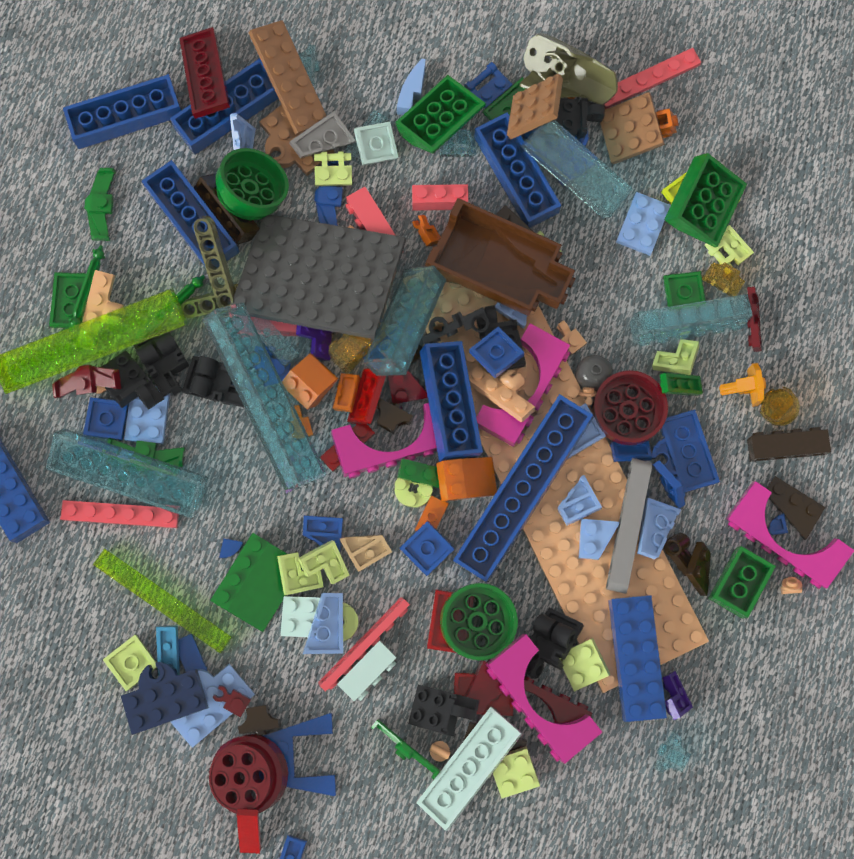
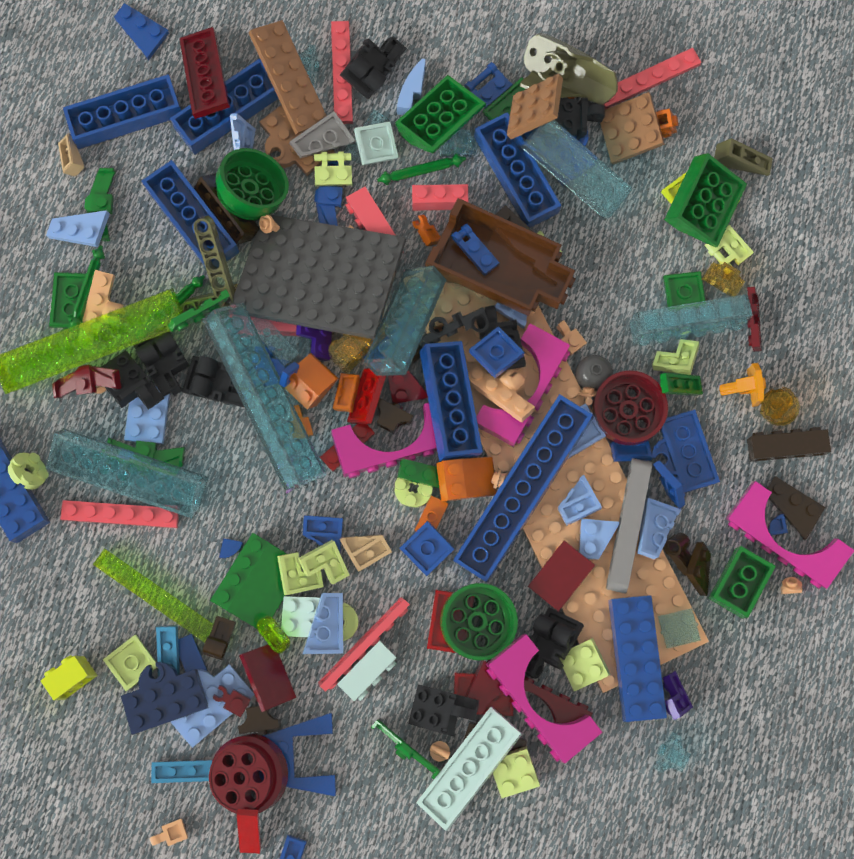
(33, 464): none -> yellowish green plate
(68, 677): none -> neon yellow brick
(70, 157): none -> tan slope
(80, 228): none -> light blue wing
(105, 419): blue plate -> none
(141, 29): none -> blue wing
(172, 833): none -> light nougat plate
(180, 771): none -> dark azure plate
(195, 315): none -> green wing
(219, 638): none -> dark brown plate
(267, 224): none -> light nougat plate
(267, 677): none -> dark red tile
(273, 634): none -> clear neon green plate
(286, 374): none -> blue tile
(340, 58): none -> coral plate
(372, 64): none -> black plate
(421, 169): none -> green wheel
(475, 250): none -> blue plate
(498, 479): none -> light nougat plate
(561, 575): none -> dark red tile
(643, 223): light blue plate -> none
(679, 628): none -> clear light blue piece
(742, 157): none -> olive slope

